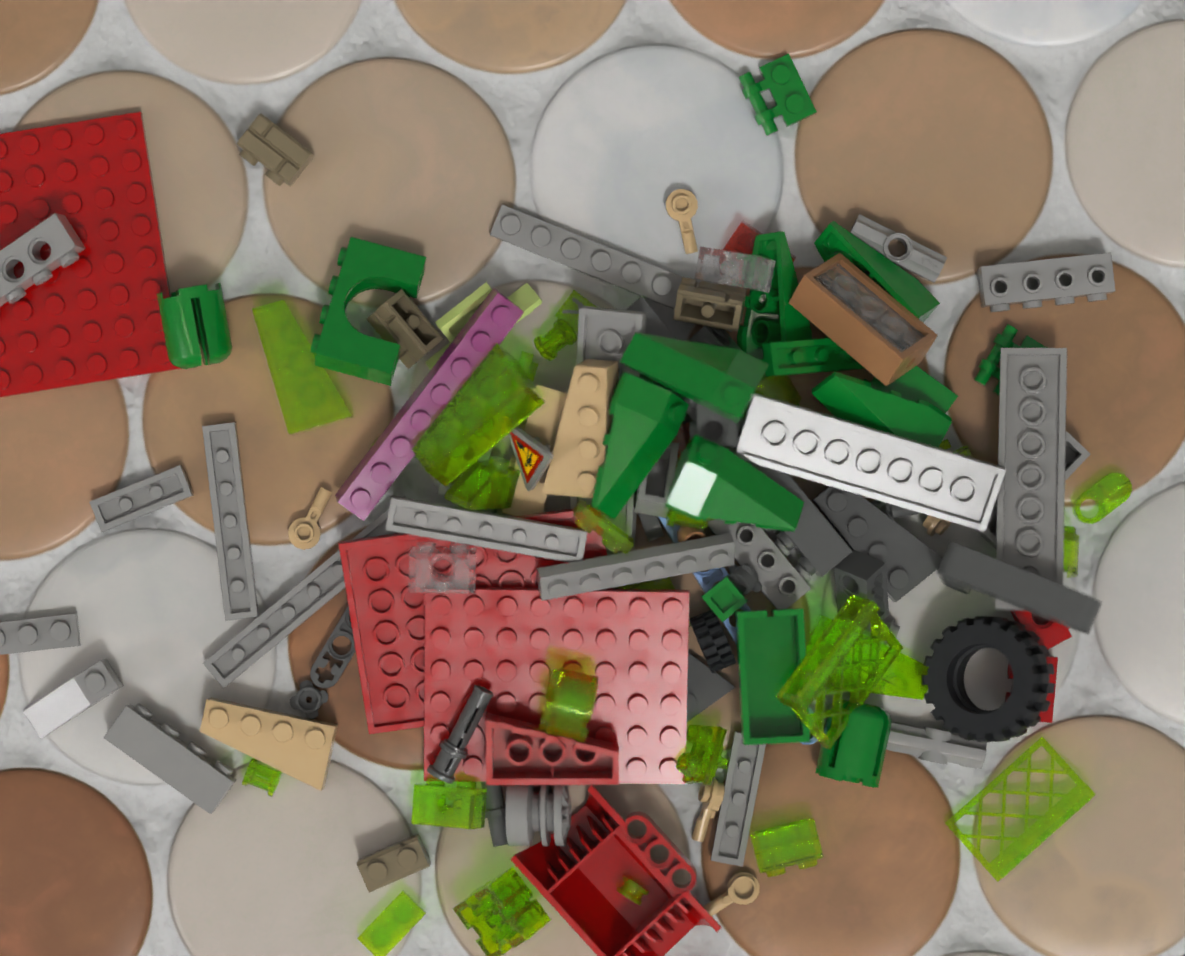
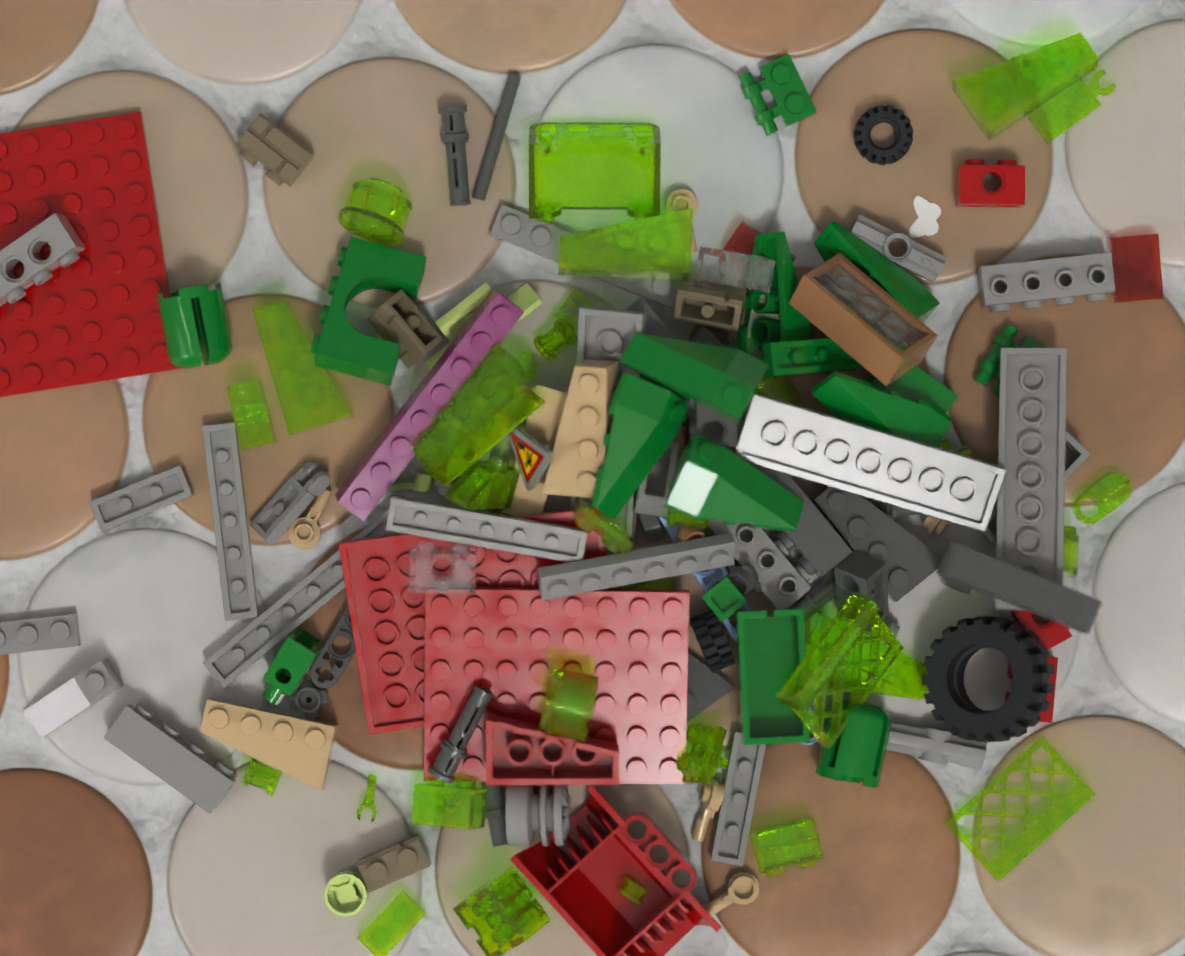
(251, 414): none -> clear neon green brick
(290, 502): none -> light grey hinge
(297, 657): none -> green torso
(346, 893): none -> yellowish green wheel
(369, 798): none -> clear neon green hand
(376, 211): none -> clear neon green wheel
(421, 483): none -> yellowish green hand
(454, 138): none -> dark grey pin
(496, 137): none -> dark grey bar
(594, 168): none -> clear neon green windscreen
(631, 249): none -> clear neon green wedge
(817, 598): none -> dark grey axle
(895, 118): none -> black tyre
(927, 214): none -> white sticker
(972, 193): none -> red brick
(1017, 87): none -> clear neon green wedge
(1069, 108): none -> clear neon green plate
(1136, 268): none -> clear red plate

